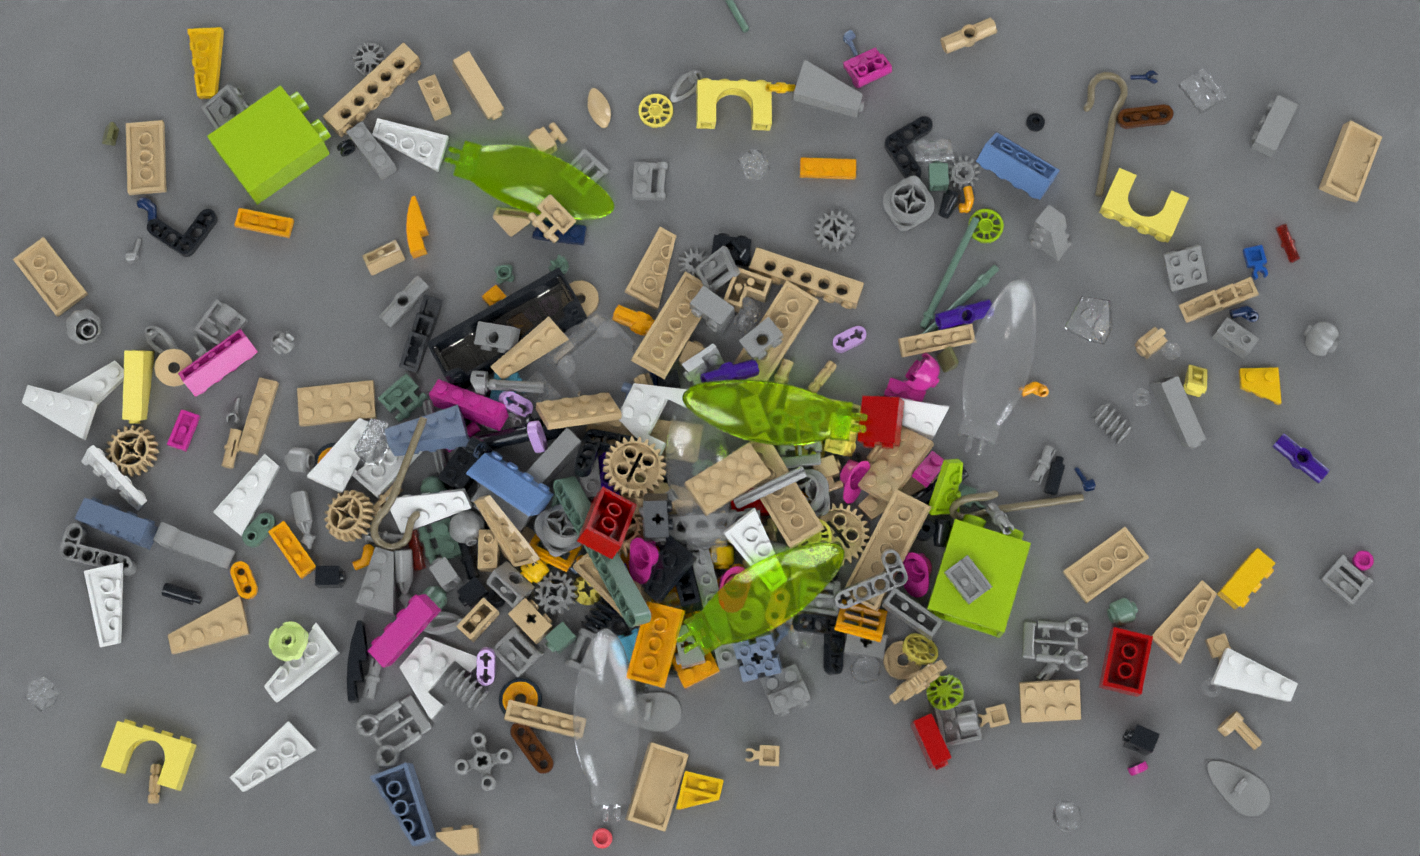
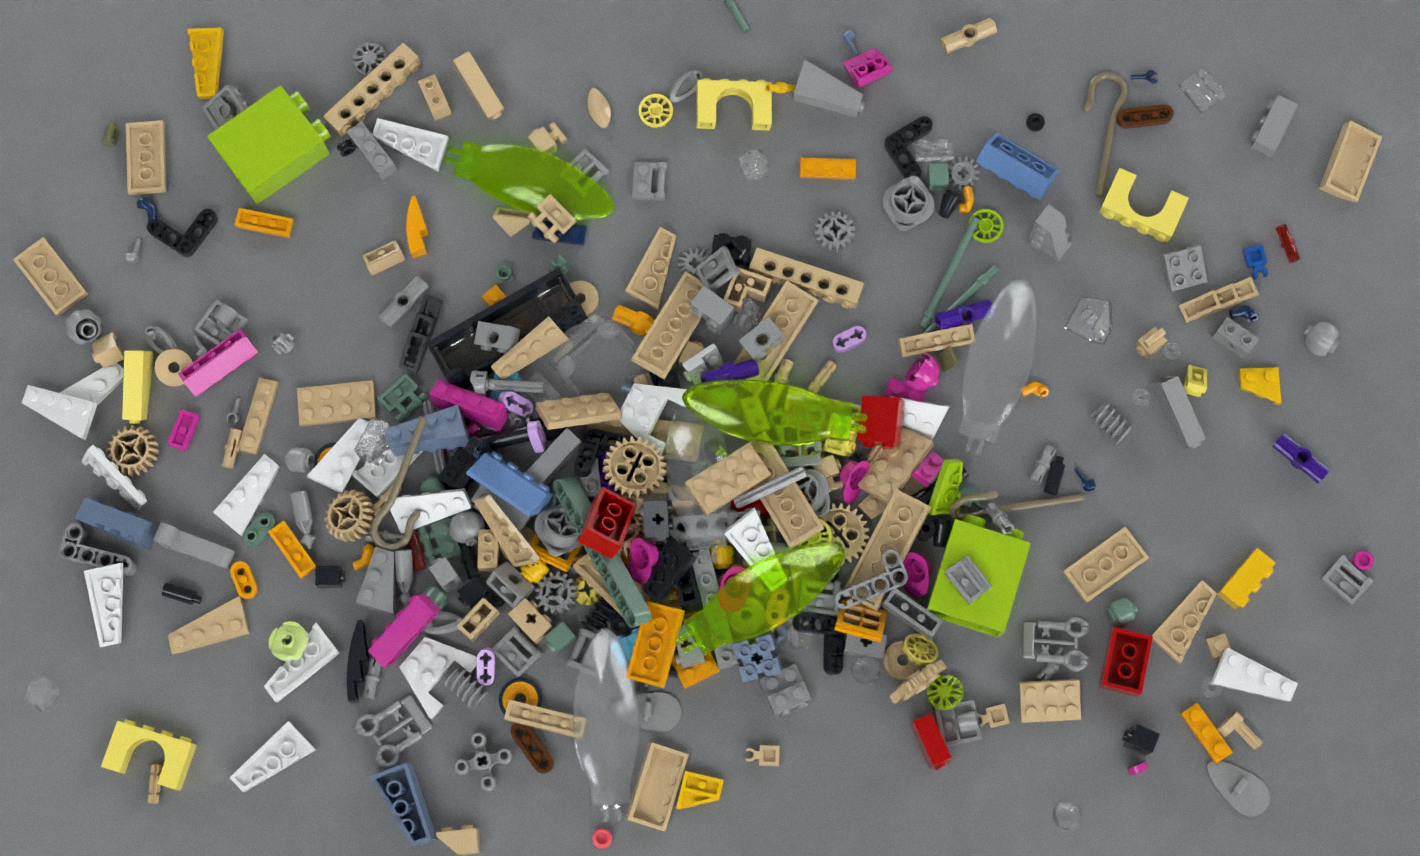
(107, 350): none -> tan brick
(1206, 733): none -> light orange plate

